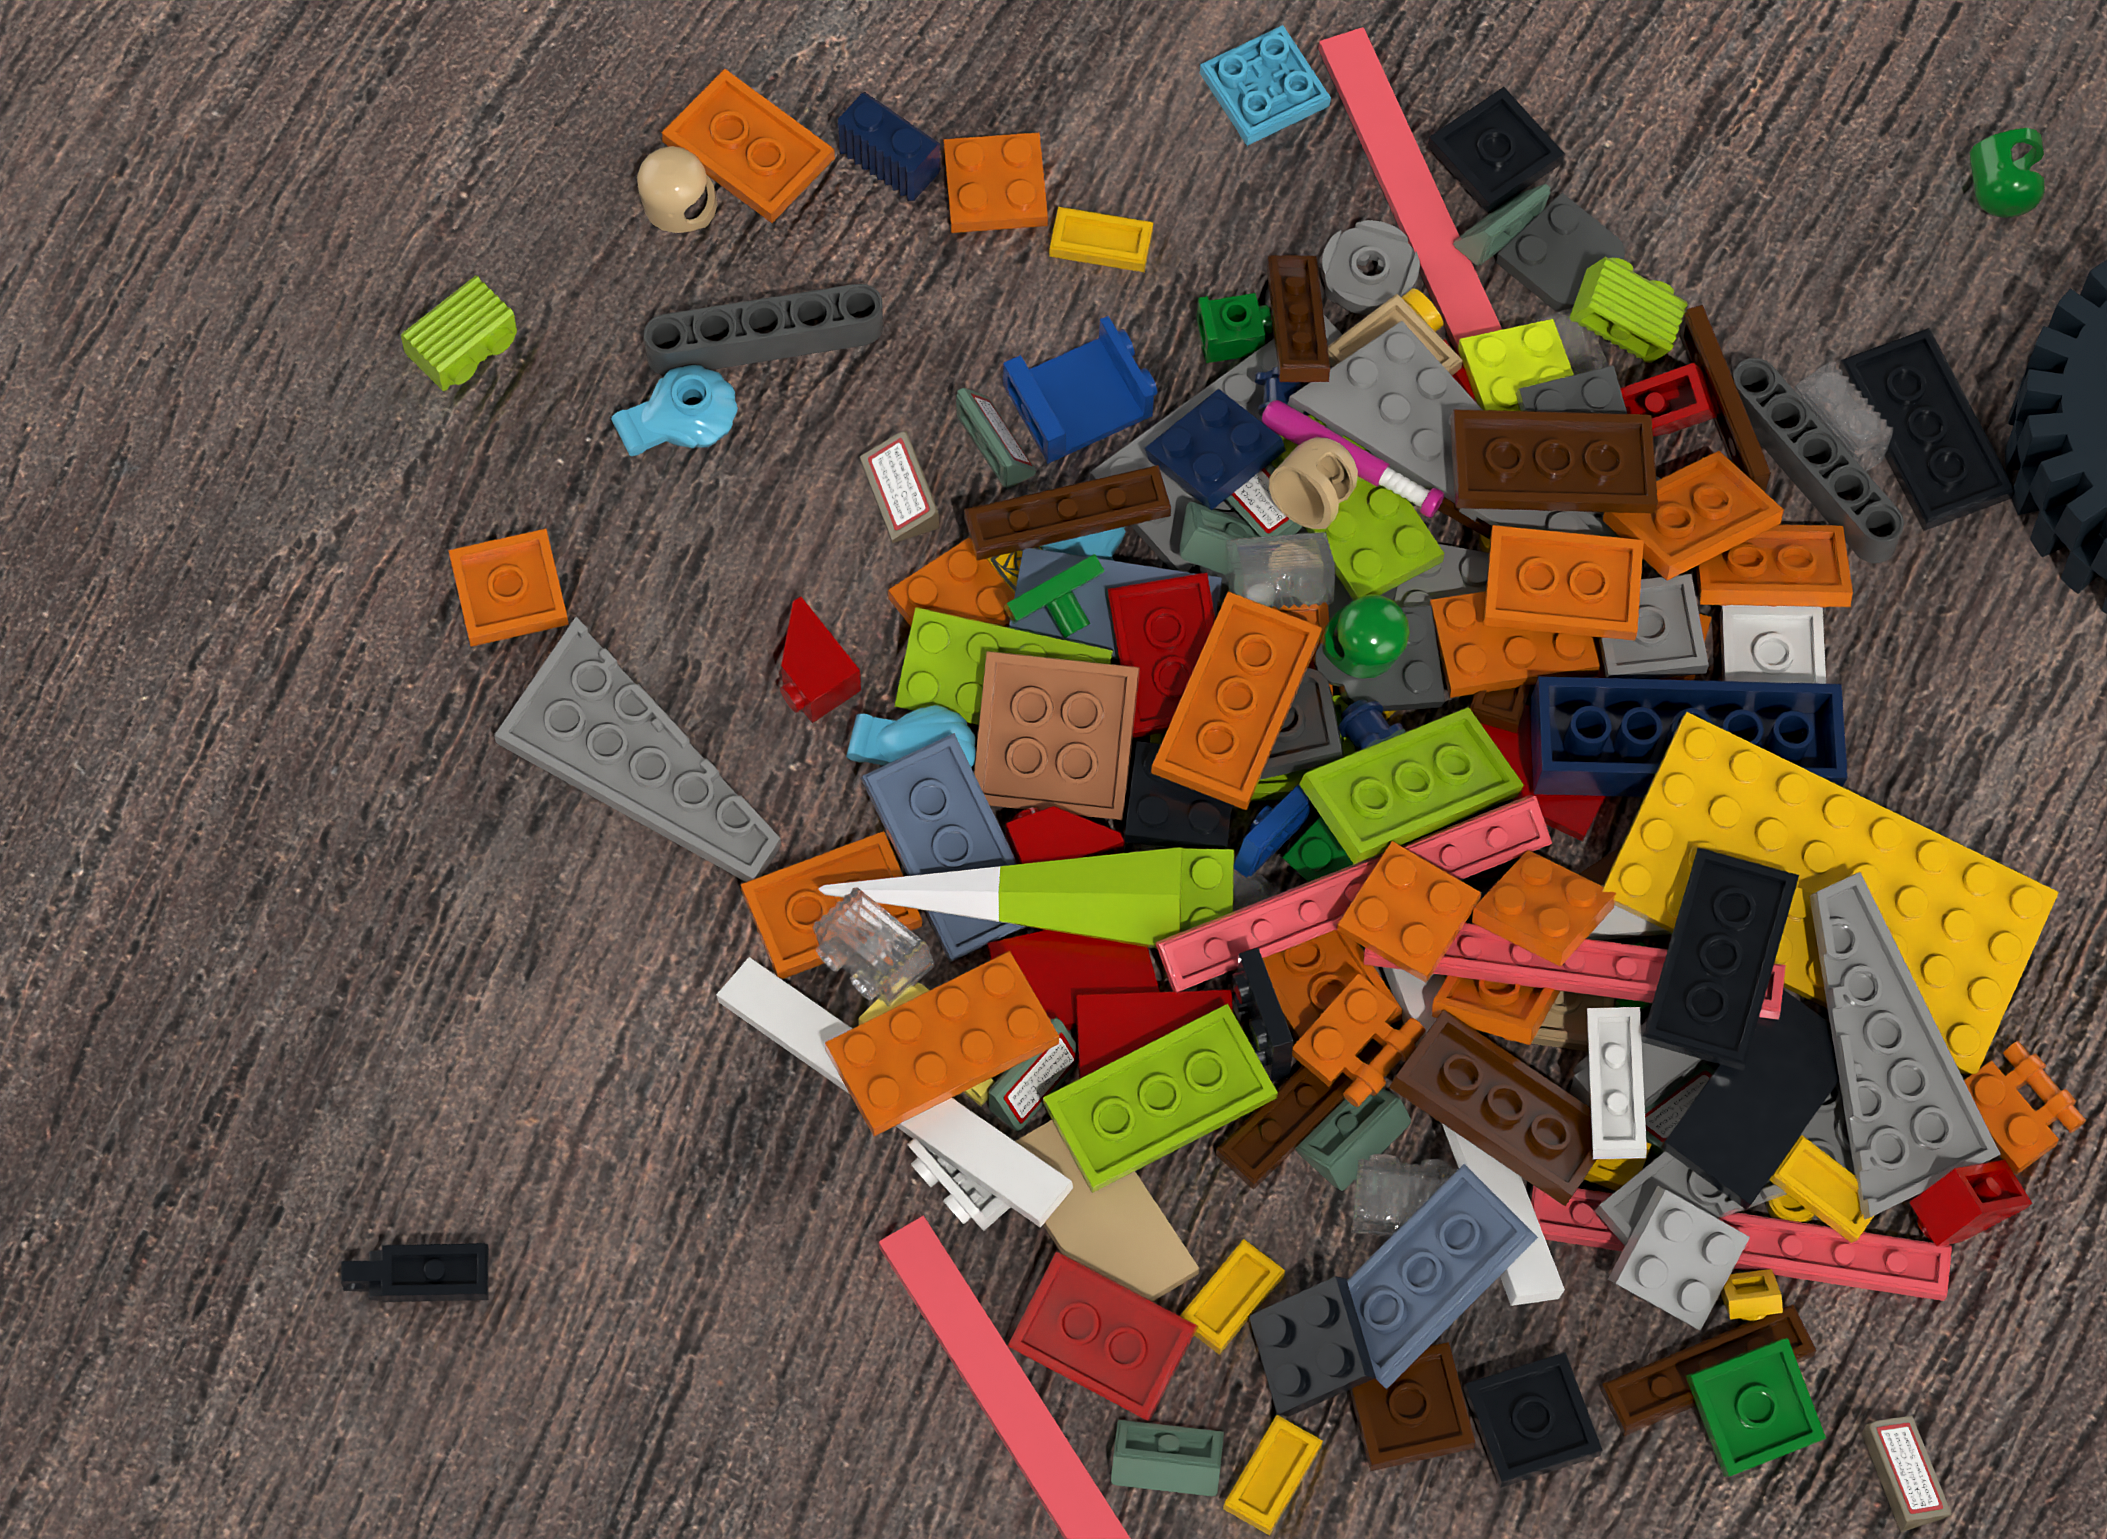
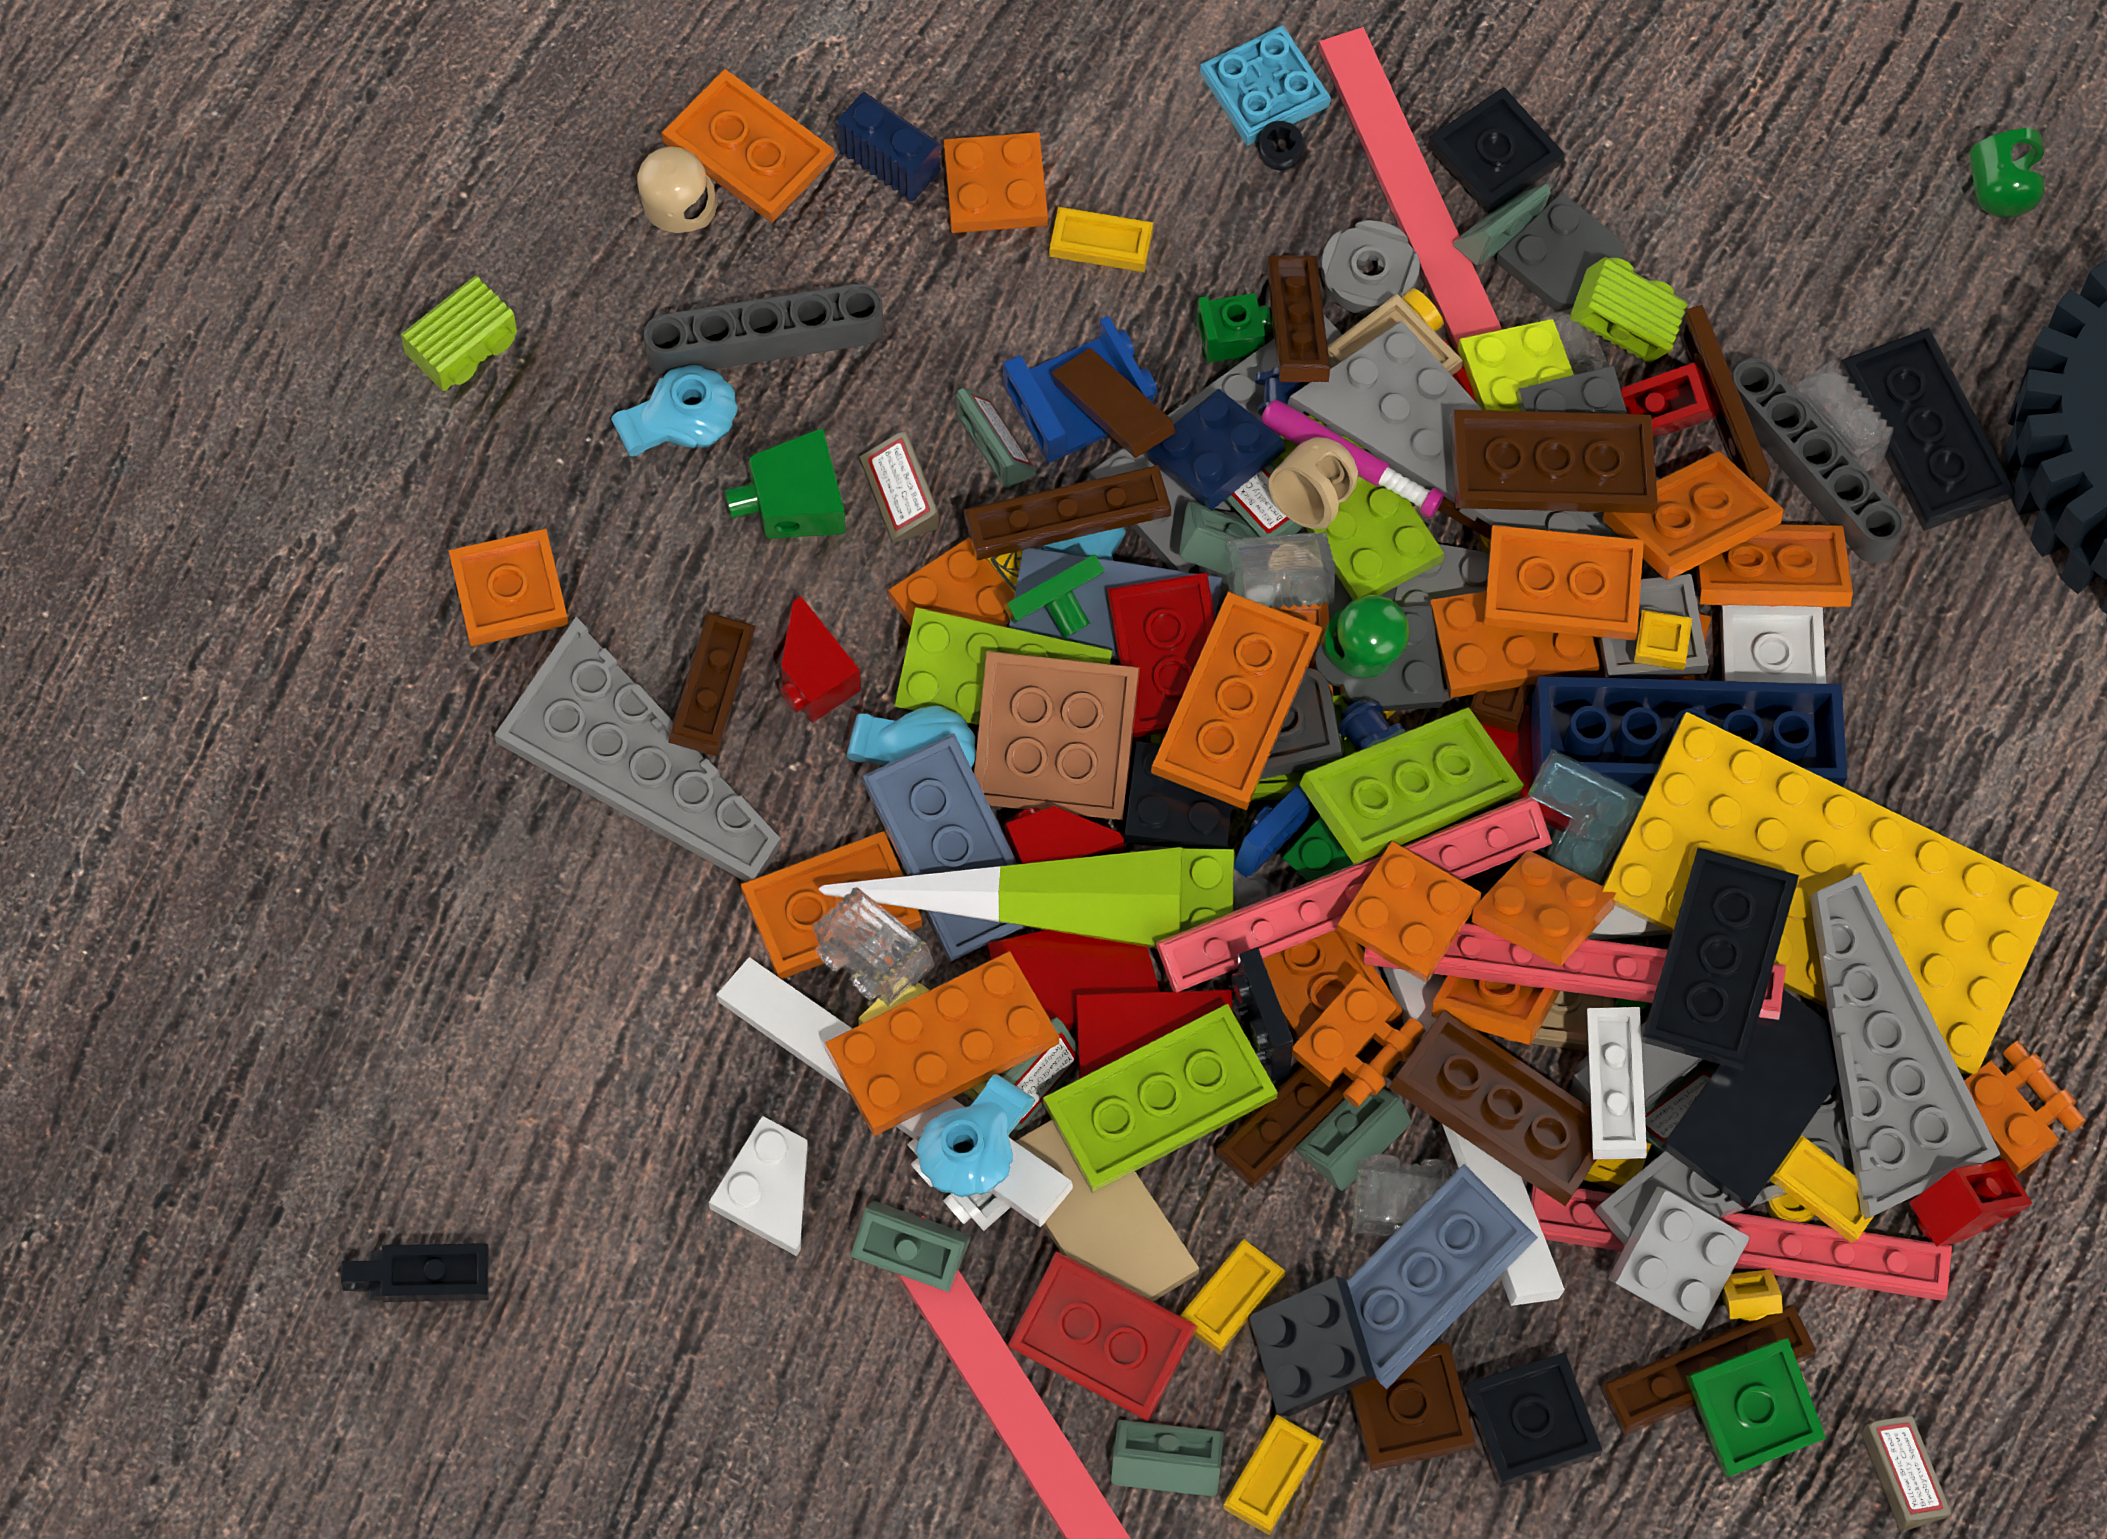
(711, 684): none -> reddish brown tile
(767, 1186): none -> white wing
(792, 490): none -> green torso
(910, 1245): none -> sand green slope
(970, 1146): none -> medium azure animal
(1113, 402): none -> reddish brown tile
(1275, 132): none -> black bush
(1597, 808): none -> clear light blue plate
(1663, 640): none -> yellow tile

